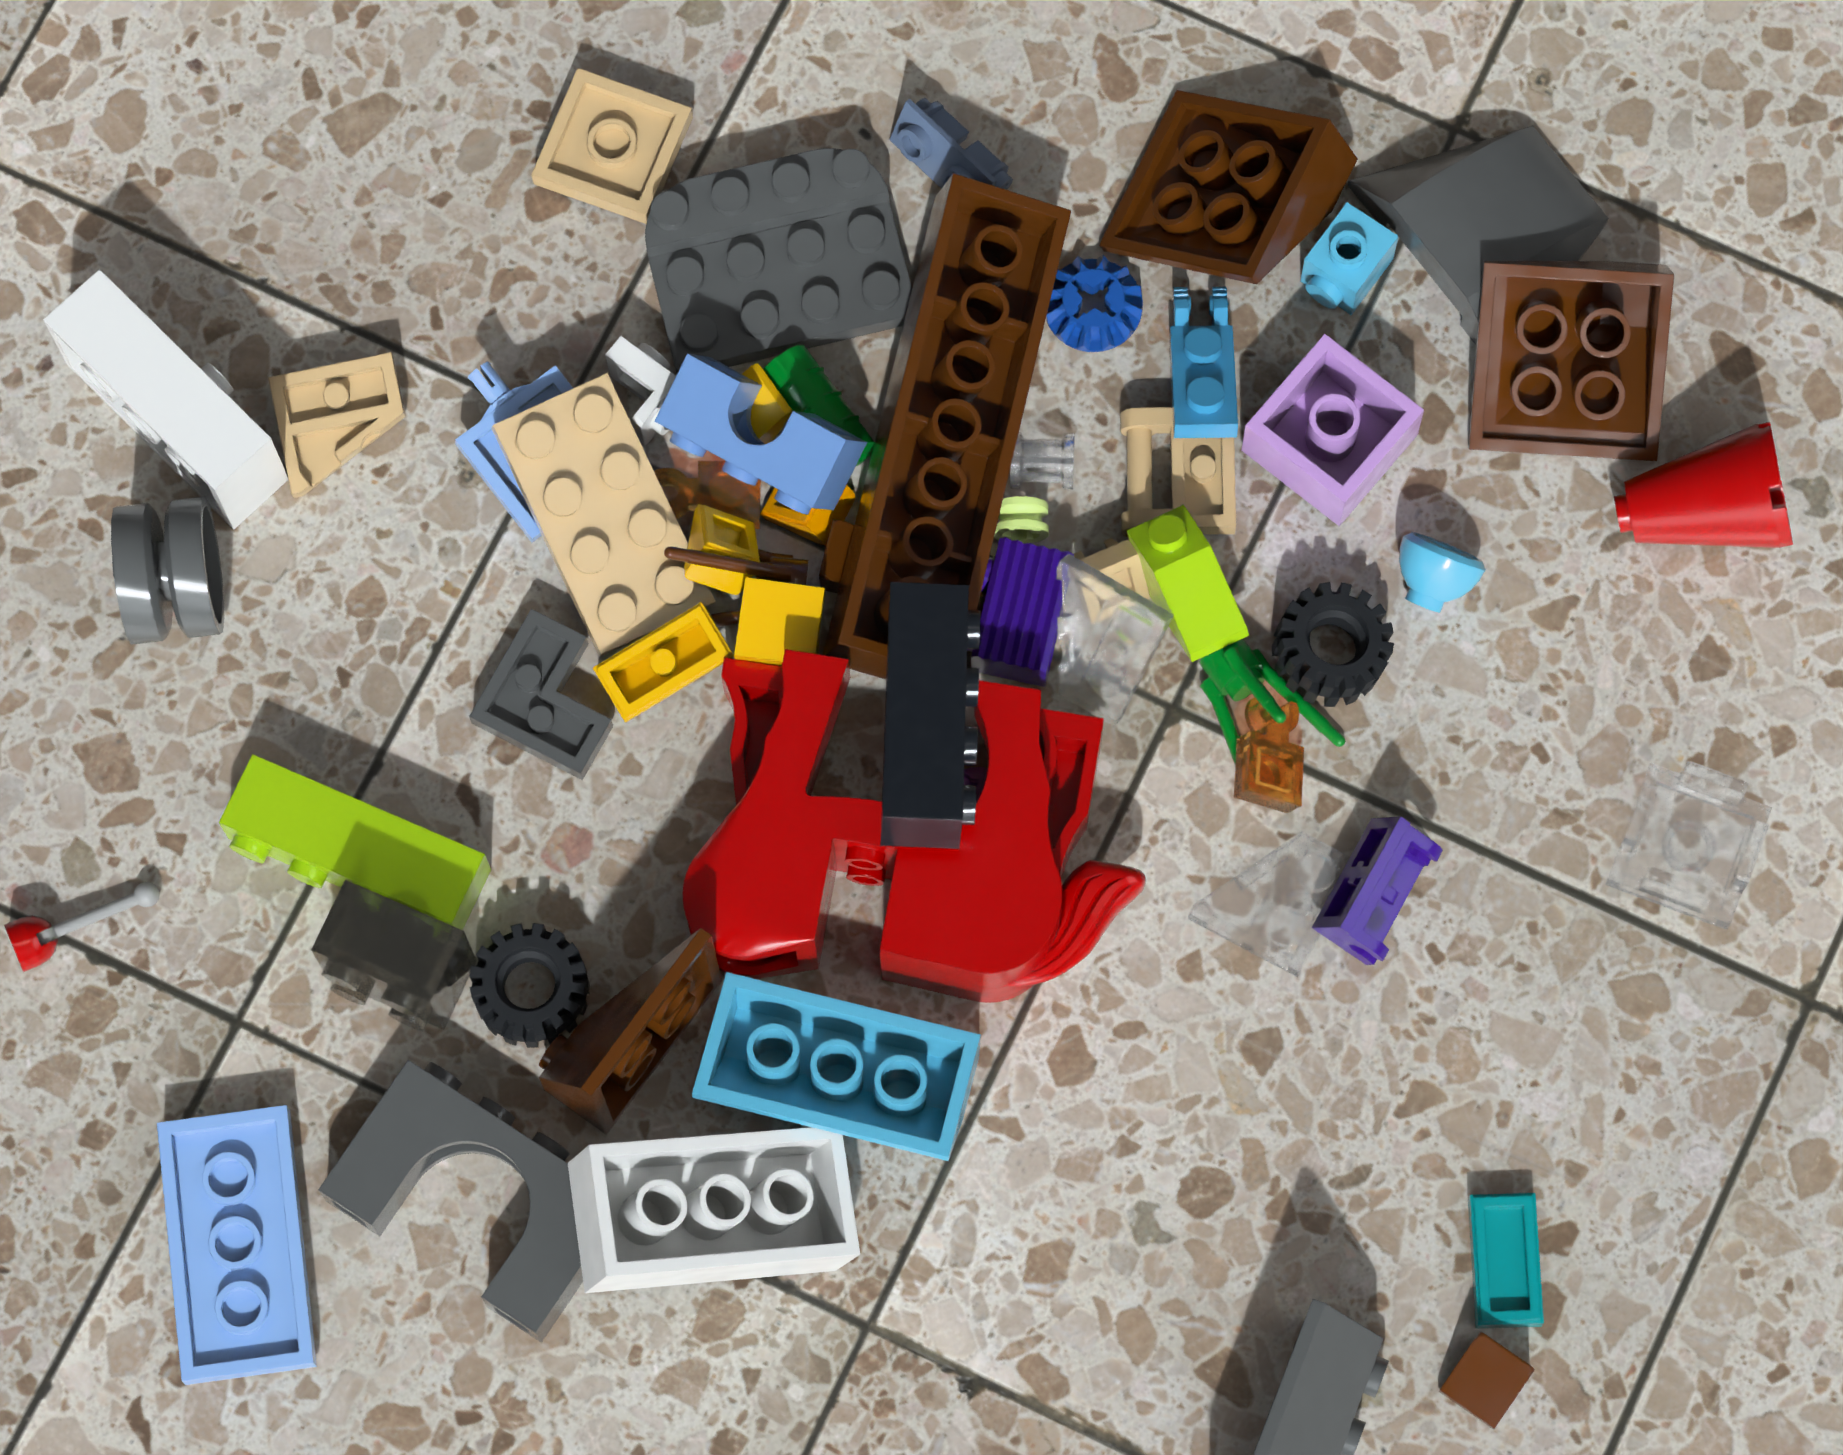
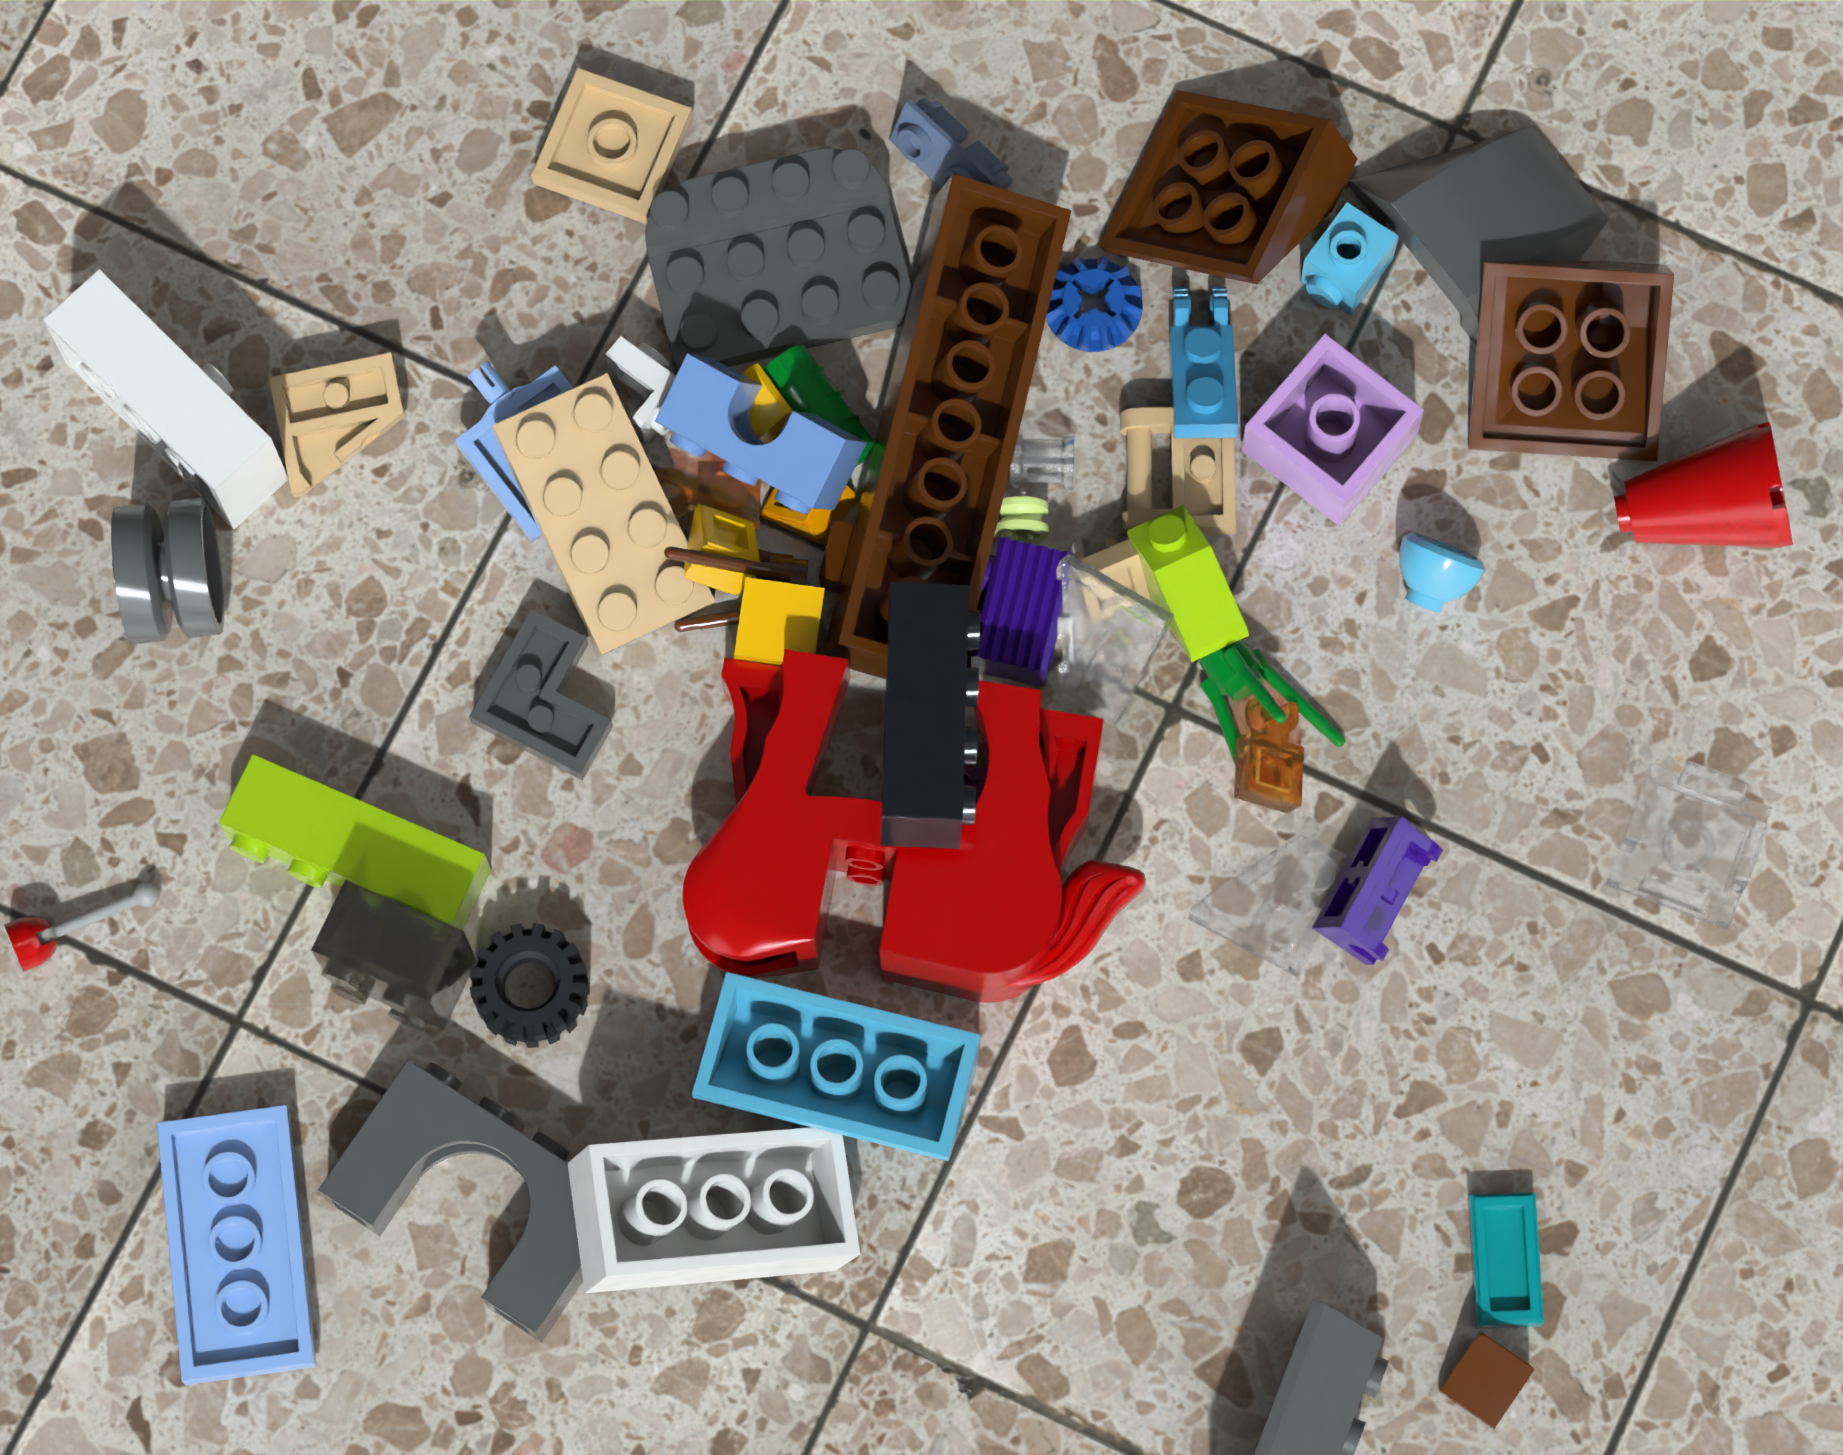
(630, 1035): reddish brown slope -> none
(663, 662): yellow slope -> none
(1351, 615): black tyre -> none

